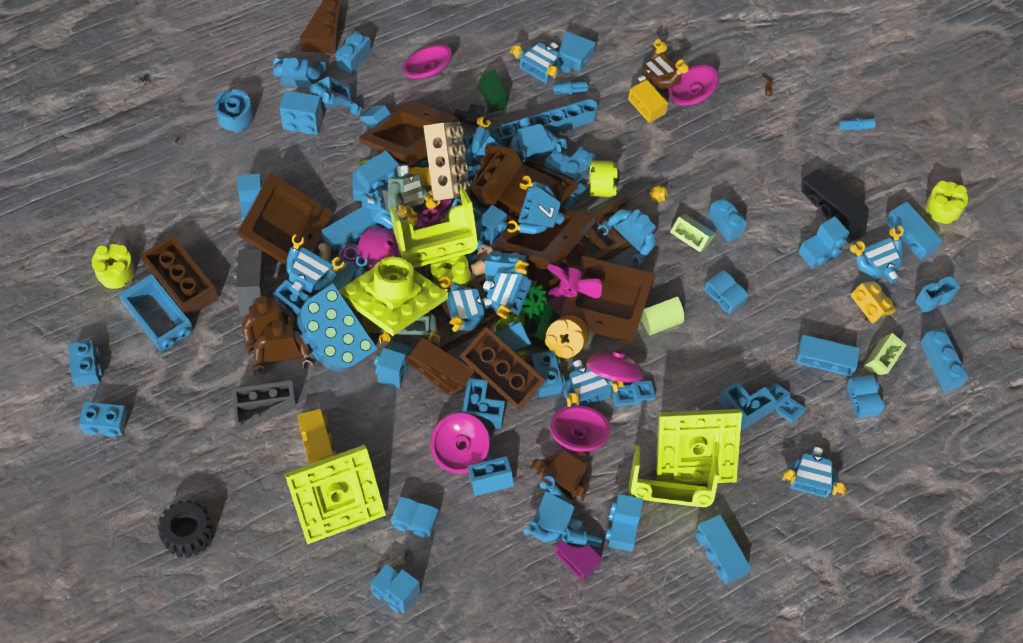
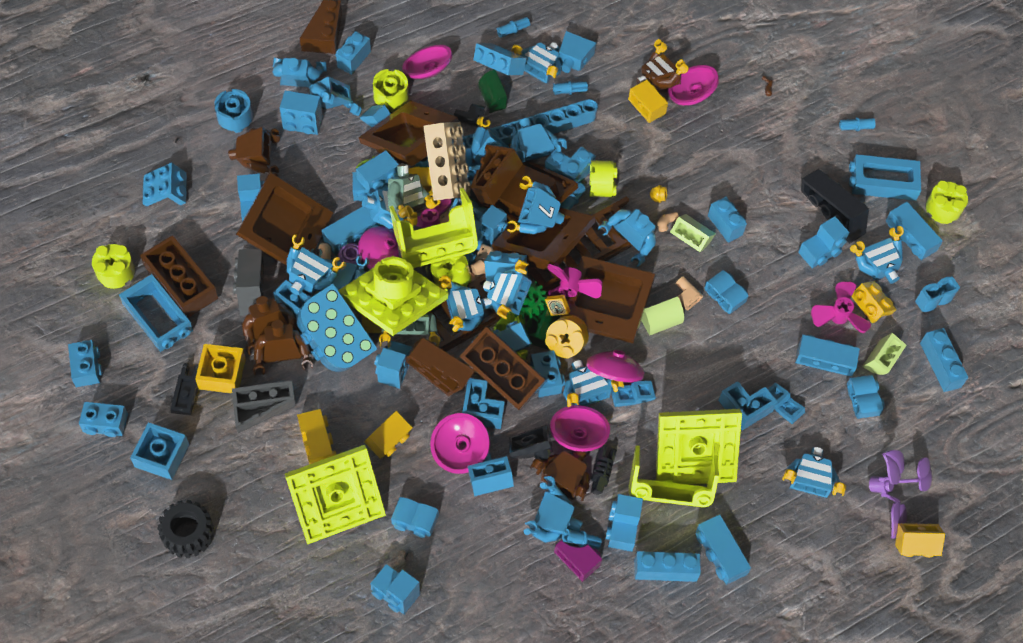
(159, 451): none -> dark azure brick
(165, 183): none -> dark azure bracket
(185, 392): none -> black hinge
(220, 368): none -> yellow brick
(254, 149): none -> reddish brown torso
(388, 434): none -> yellow brick
(390, 89): none -> neon yellow brick
(499, 59): none -> dark azure brick
(513, 27): none -> dark azure axle
(531, 443): none -> black slope
(557, 305): none -> tile
(602, 469): none -> black hinge
(665, 219): none -> light nougat arm
(667, 566): none -> dark azure brick
(689, 294): none -> light nougat piece
(841, 311): none -> dark pink piece
(884, 485): none -> medium lavender plant
(885, 188): none -> dark azure piece
(919, 539): none -> yellow brick

